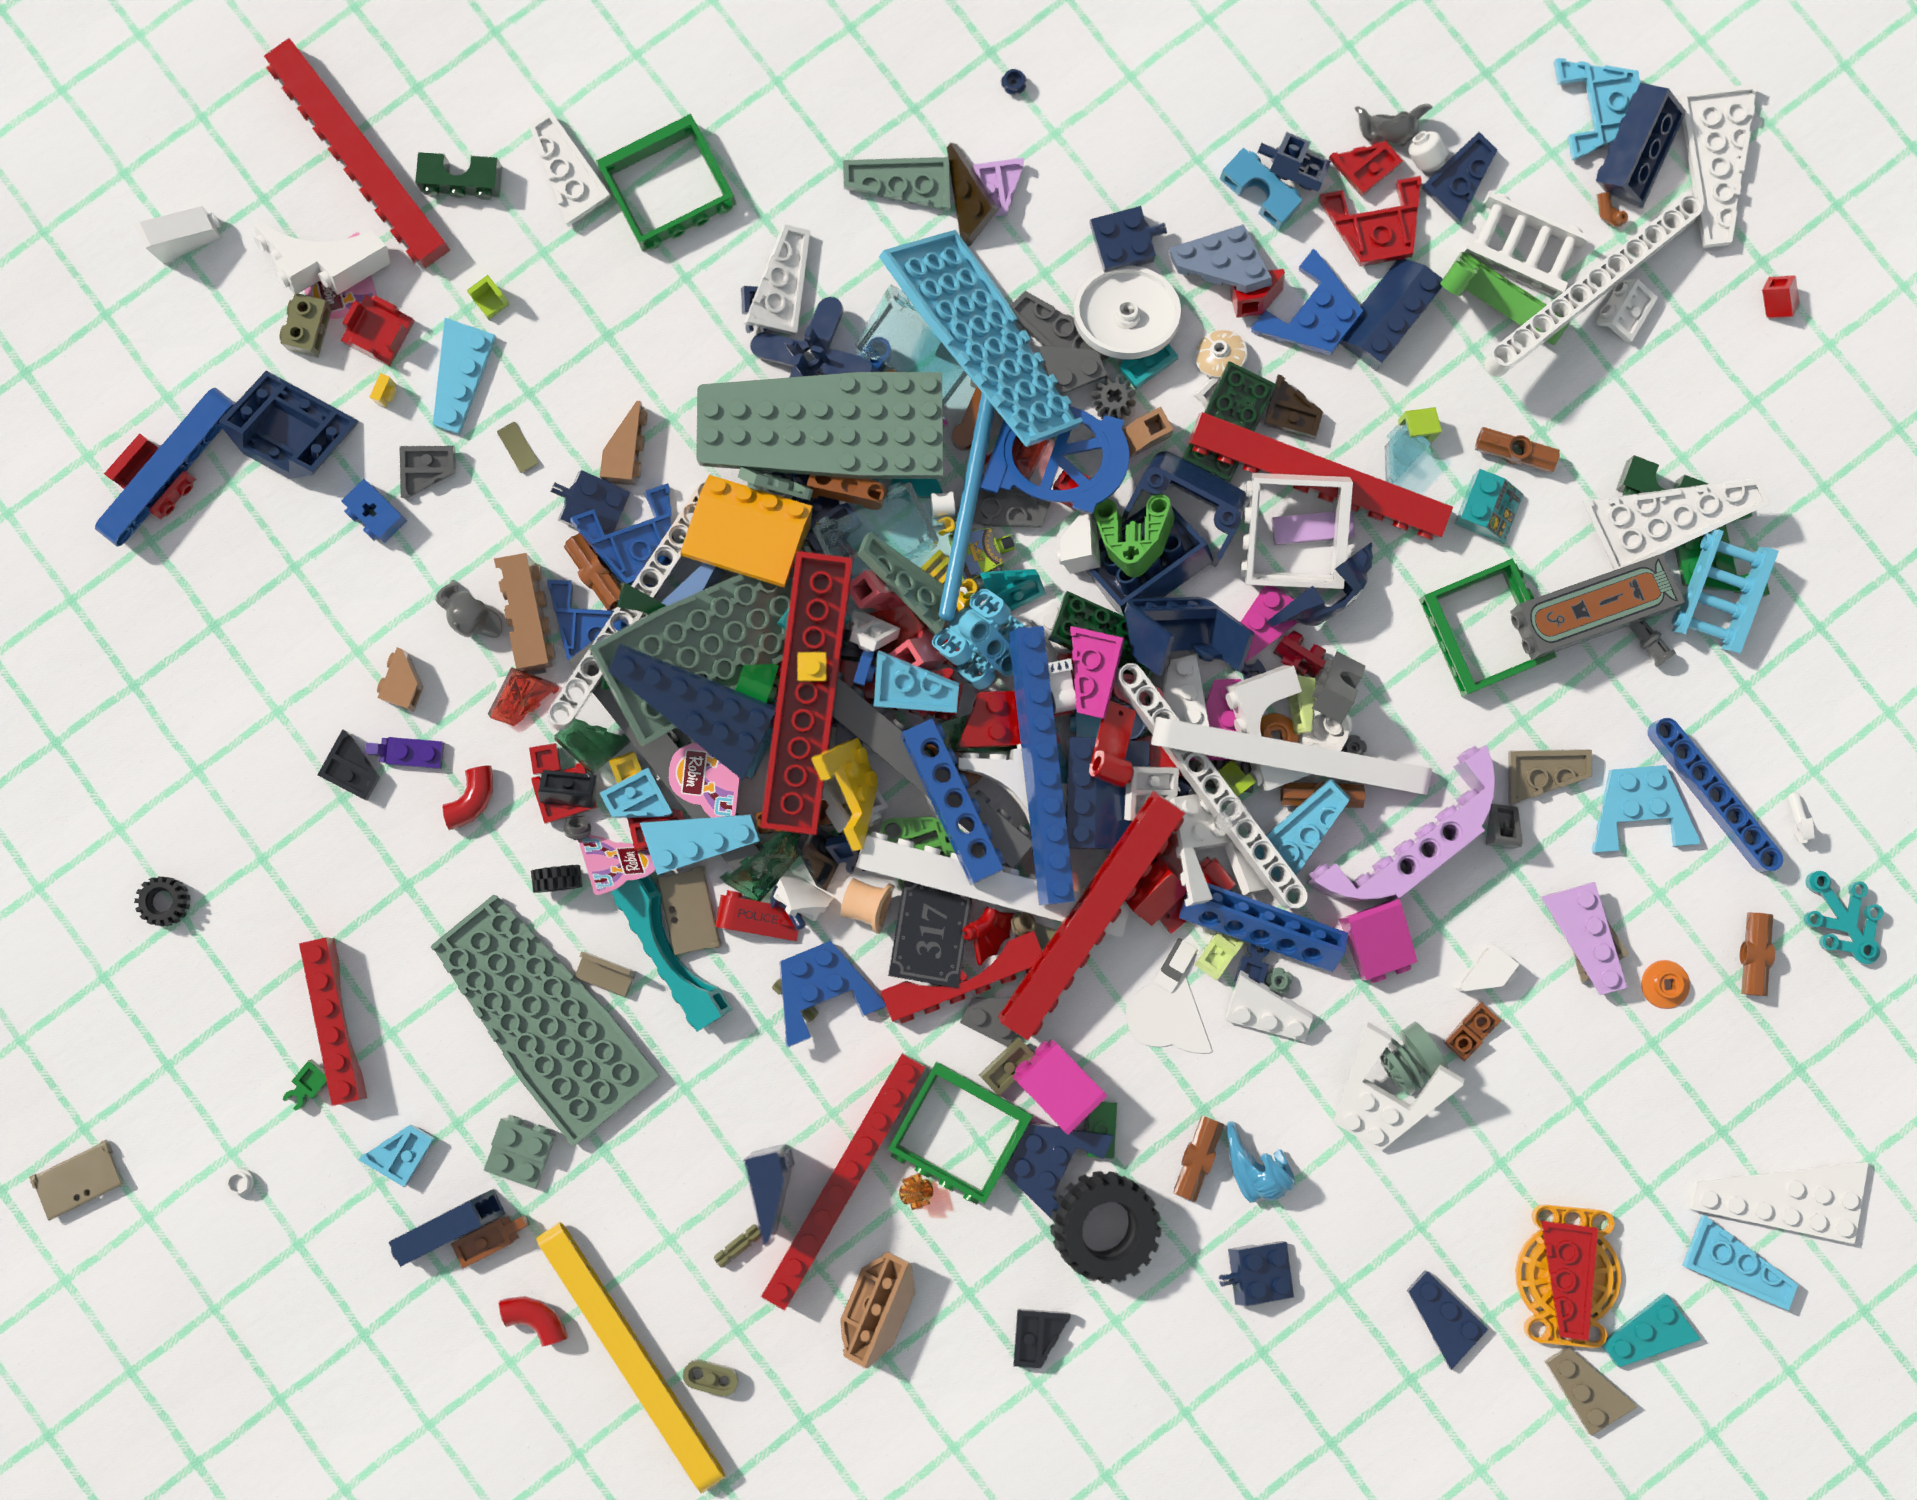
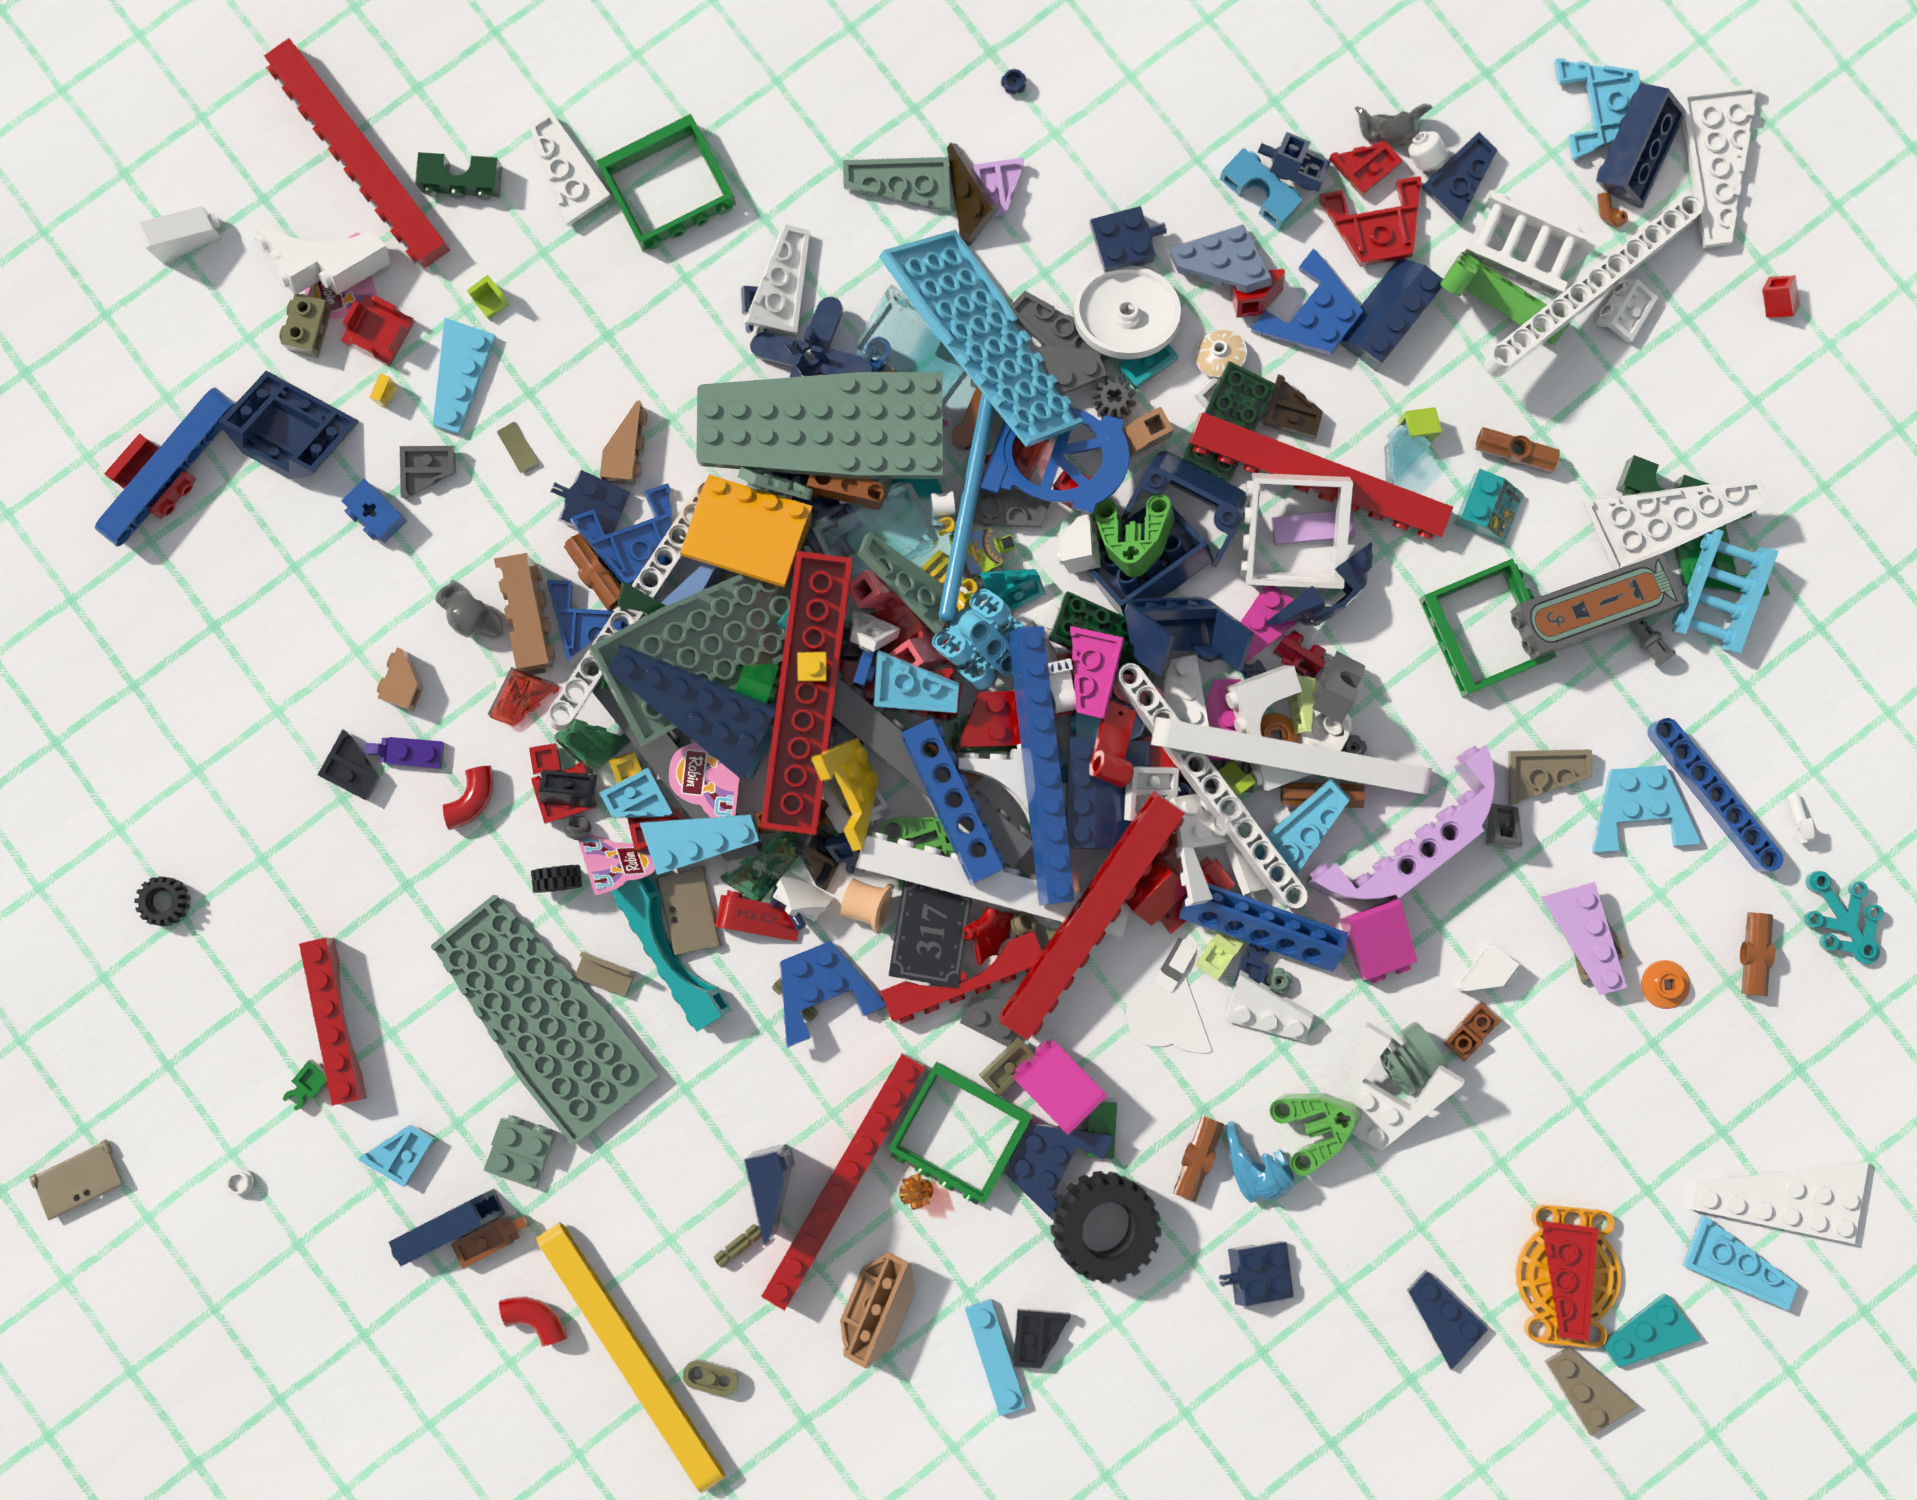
(995, 1357): none -> medium azure plate
(1310, 1104): none -> bright green connector

